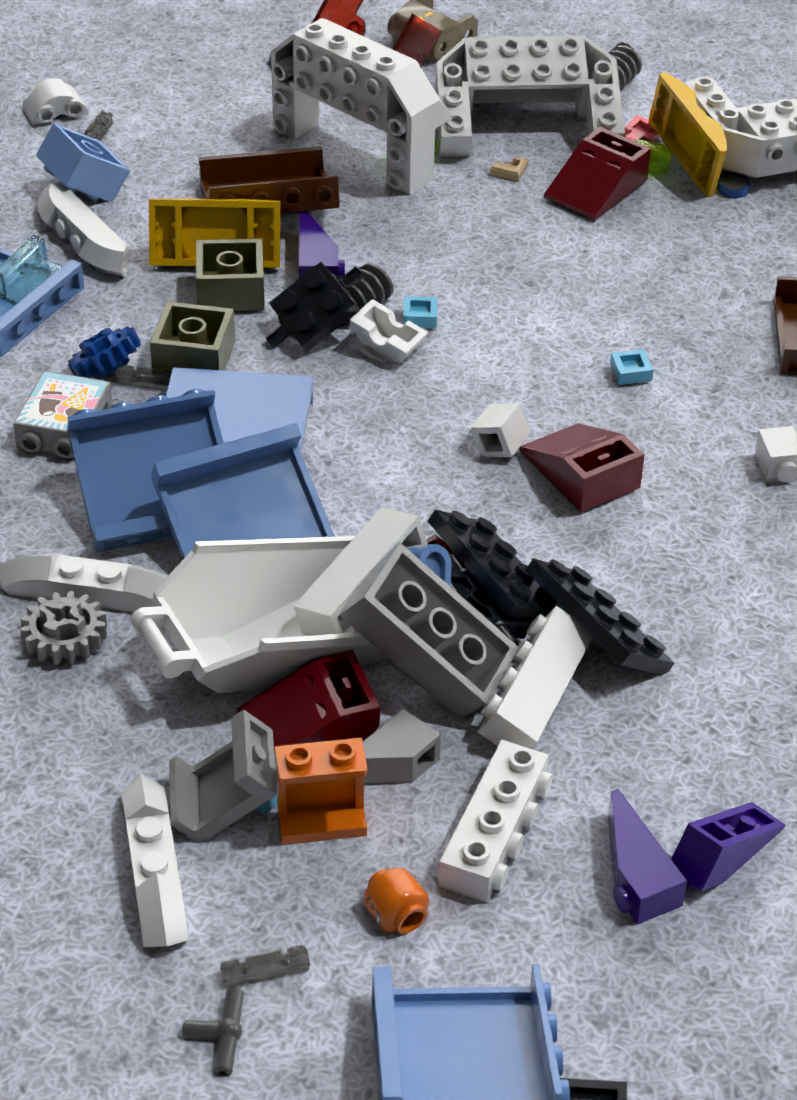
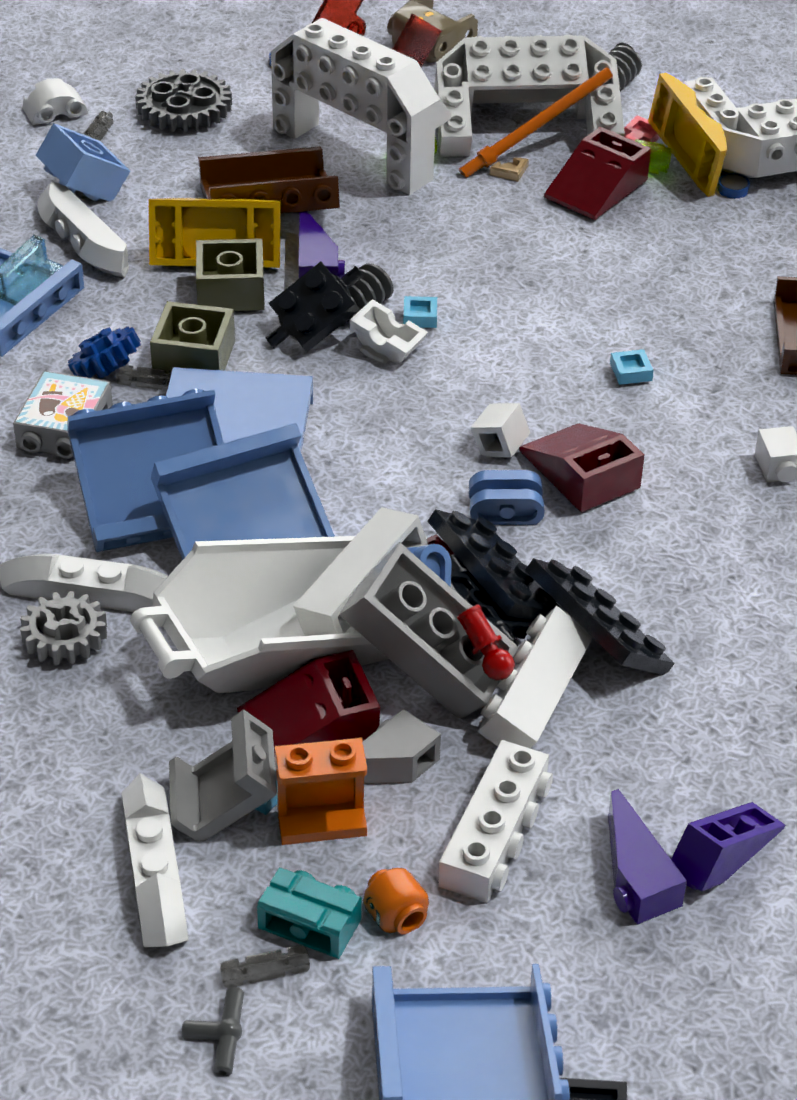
(183, 100): none -> dark grey gear
(309, 911): none -> teal brick
(488, 155): none -> orange bar
(497, 662): none -> red pin
(507, 497): none -> medium blue brick

